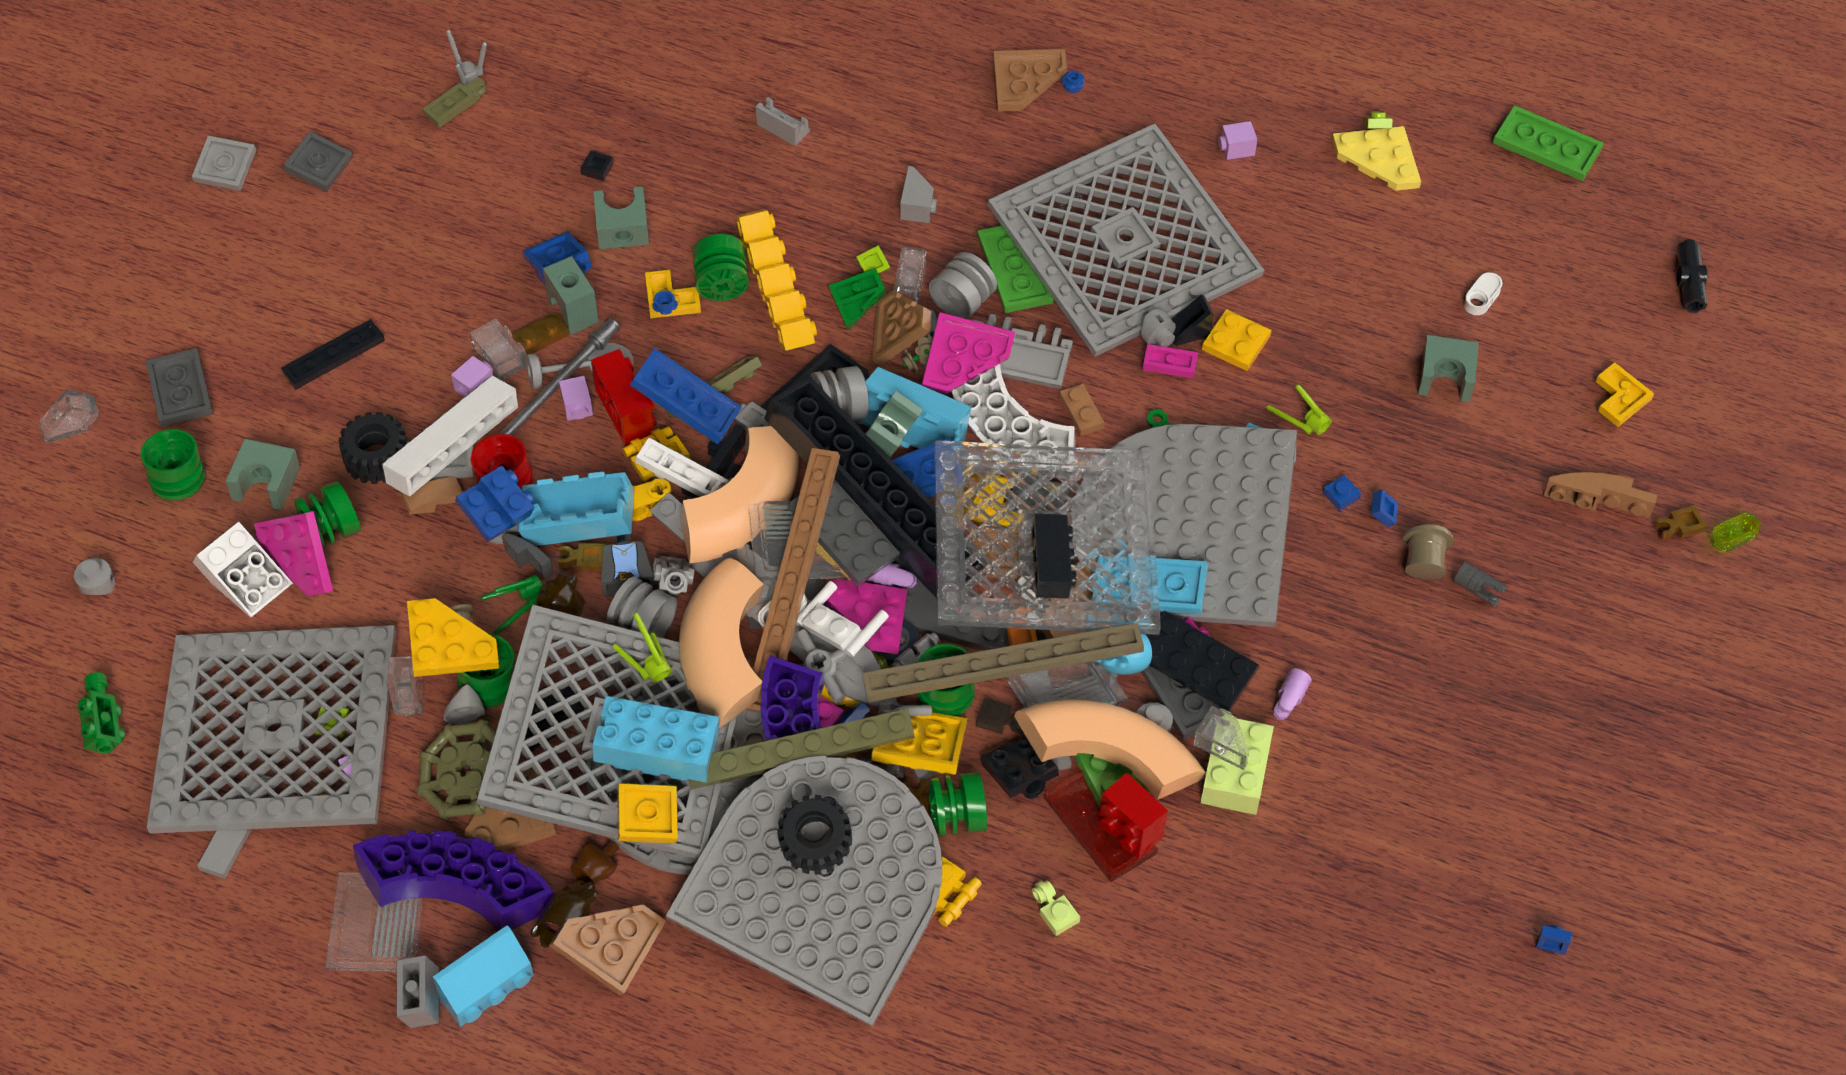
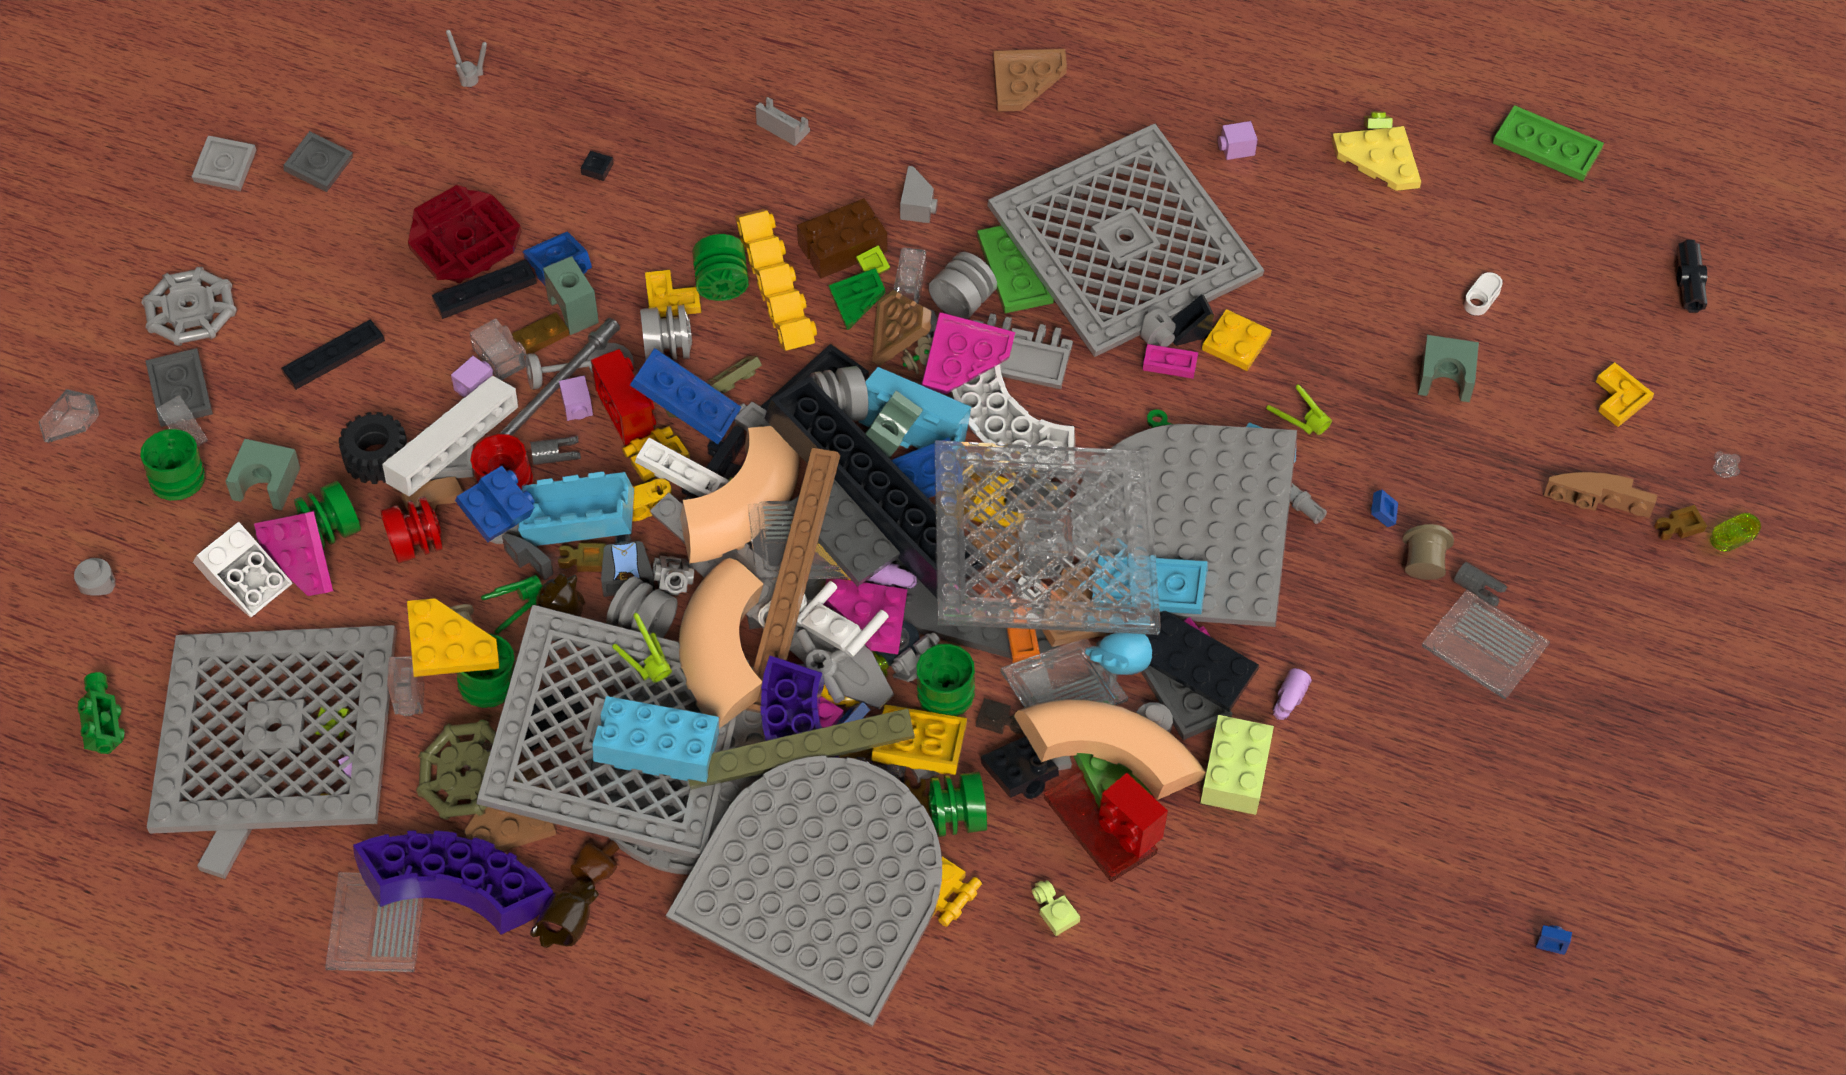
(179, 417): none -> clear plate
(186, 288): none -> light grey plate
(411, 529): none -> red wheel
(417, 992): light grey brick -> none
(454, 102): olive hinge -> none
(462, 233): none -> dark red piece
(464, 707): light grey piece -> none
(483, 976): medium azure slope -> none
(484, 289): none -> black plate
(547, 450): none -> dark grey hinge
(609, 943): medium nougat plate -> none
(621, 226): sand green piece -> none
(647, 813): yellow plate -> none
(664, 297): blue plate -> none
(666, 332): none -> light grey wheel
(814, 811): black tyre -> none
(841, 236): none -> reddish brown piece
(914, 710): light grey bar -> none
(1002, 662): dark tan plate -> none
(1052, 556): black brick -> none
(1073, 81): blue plate -> none
(1081, 410): medium nougat plate -> none
(1222, 737): clear slope -> none
(1303, 502): none -> light grey pin
(1342, 493): blue plate -> none
(1485, 644): none -> clear piece
(1729, 469): none -> clear plate

